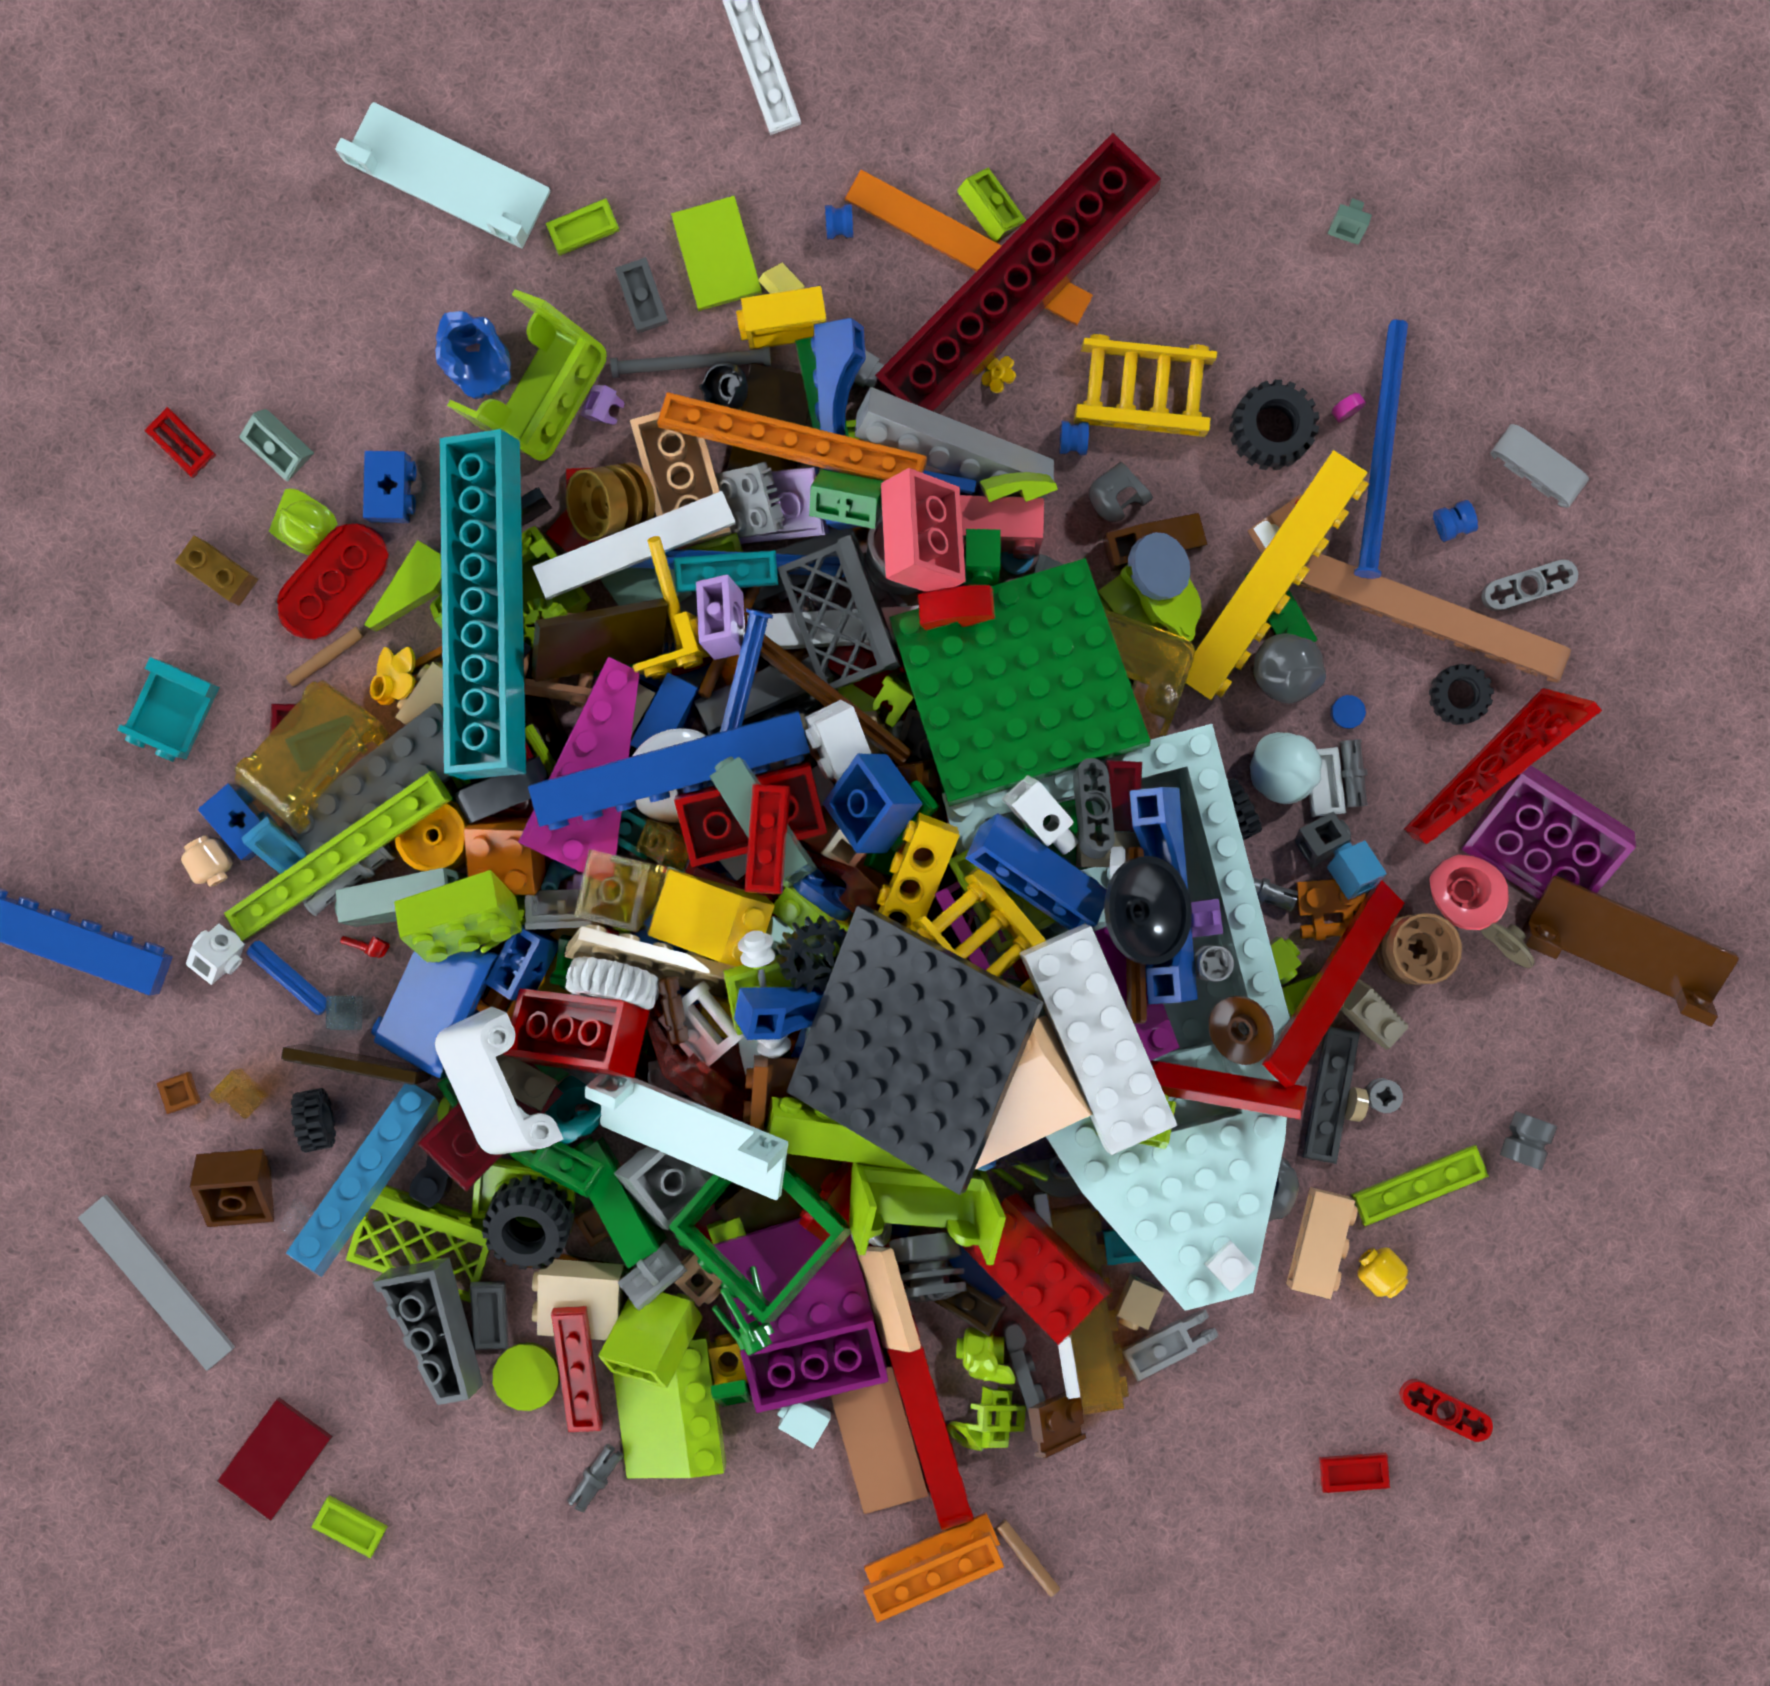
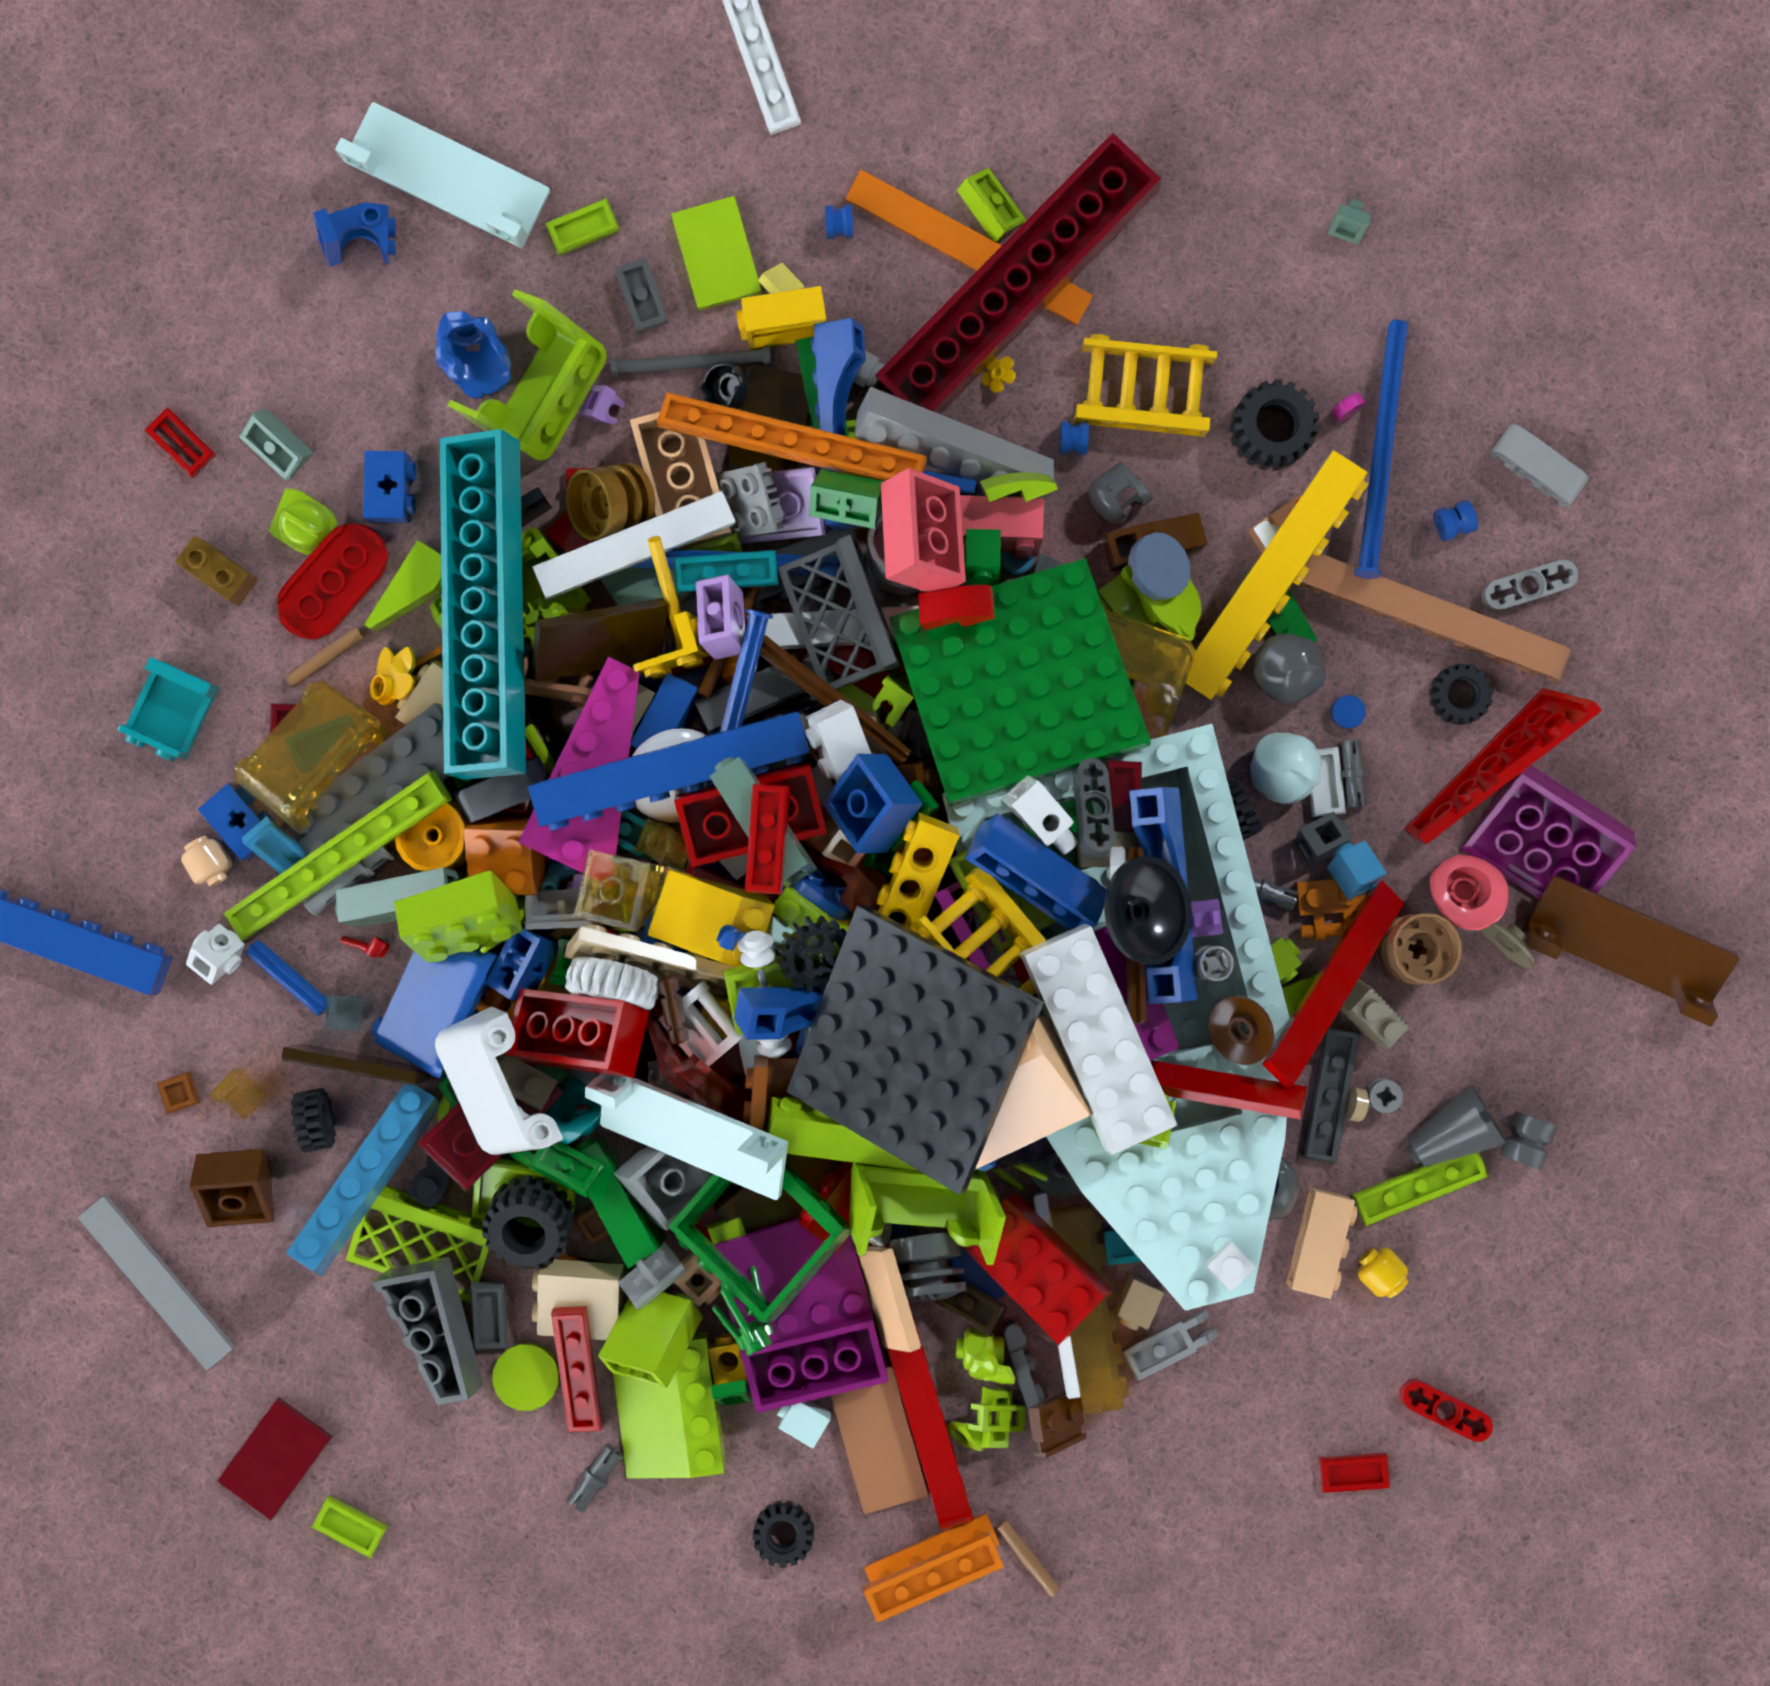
(352, 223): none -> blue tile
(729, 936): none -> blue hand
(778, 1553): none -> black tyre
(1456, 1131): none -> dark grey cone

